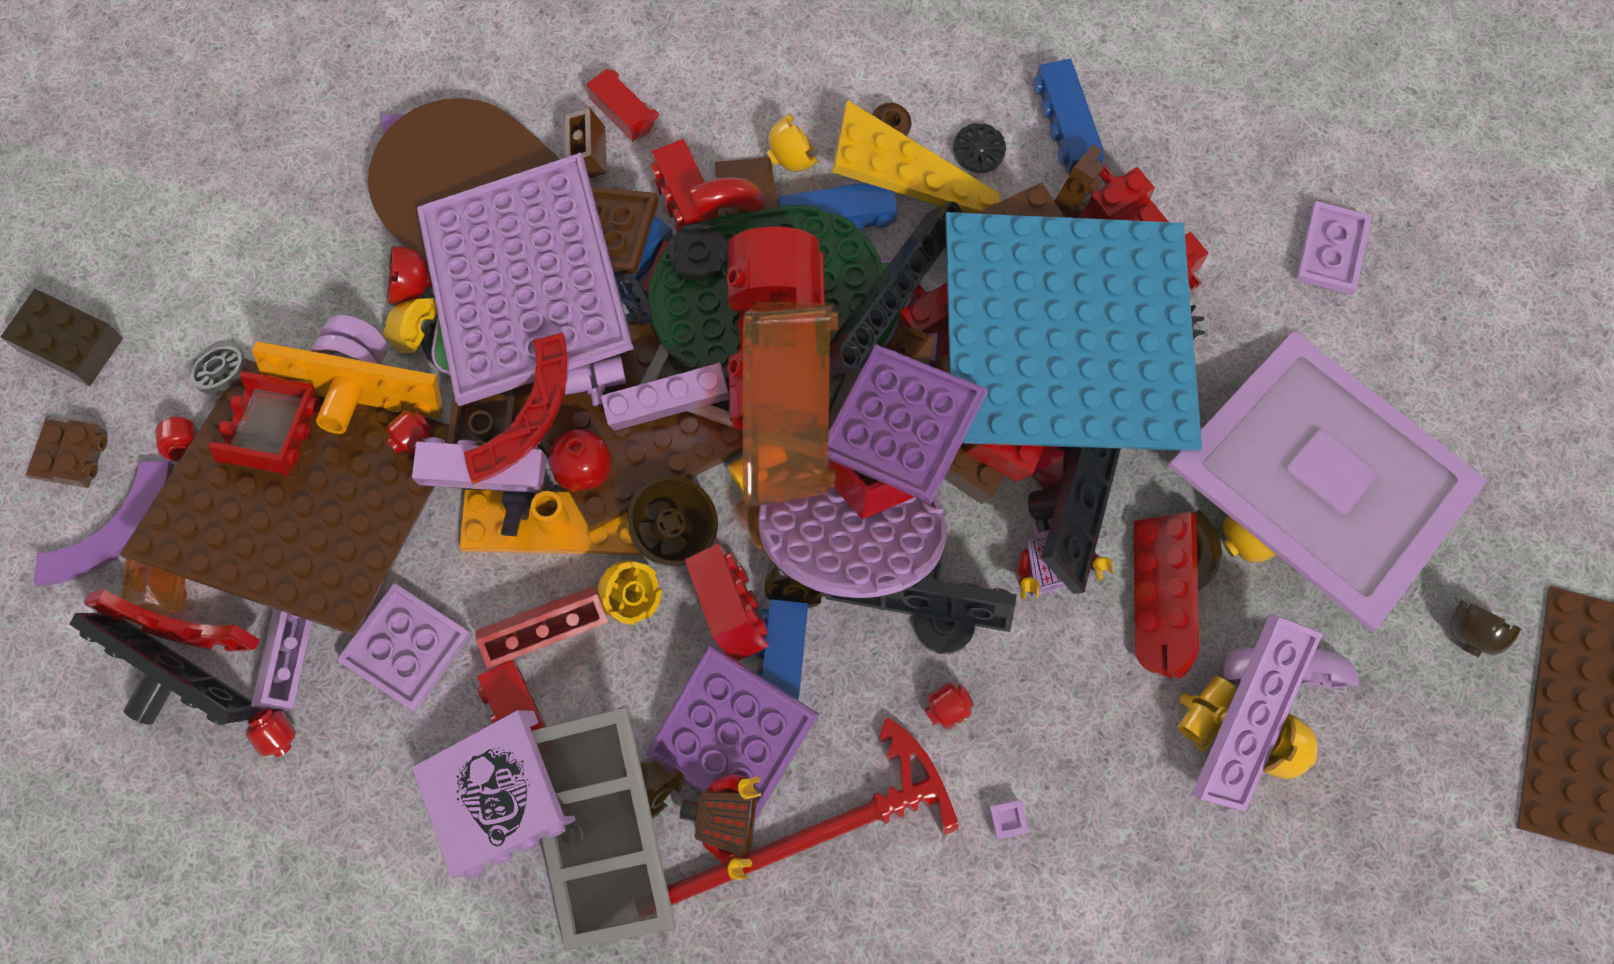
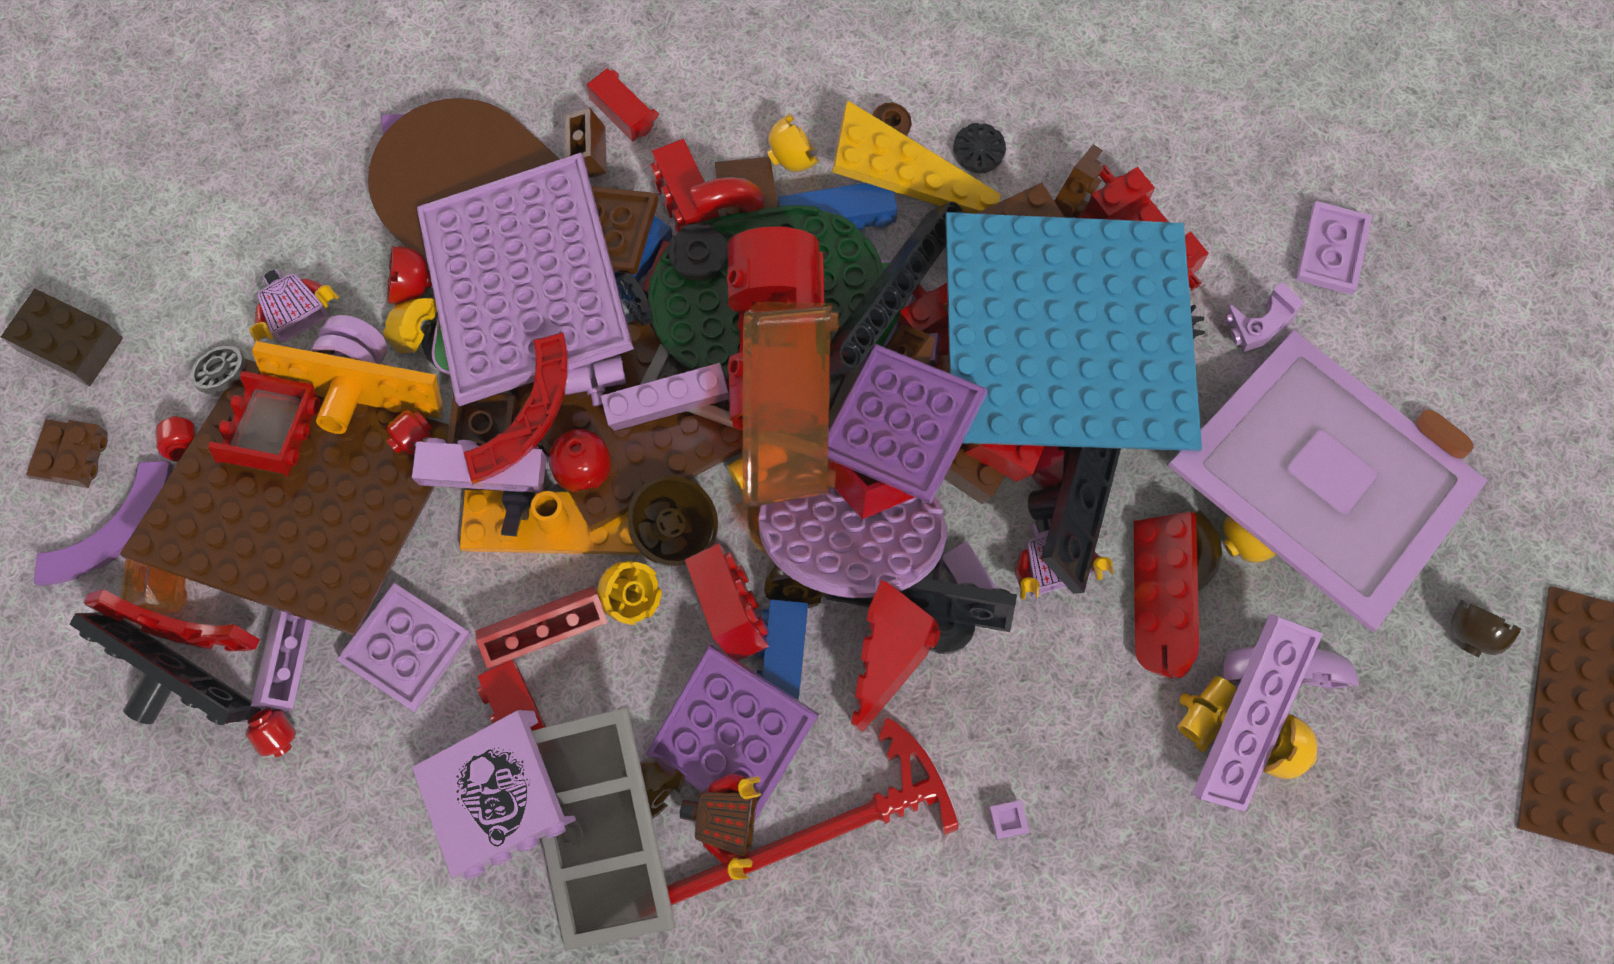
(289, 306): none -> torso
(893, 651): none -> red slope
(949, 705): red head -> none
(966, 567): none -> lavender tile
(1067, 112): blue brick -> none
(1282, 309): none -> lavender tile
(1444, 434): none -> dark orange tile

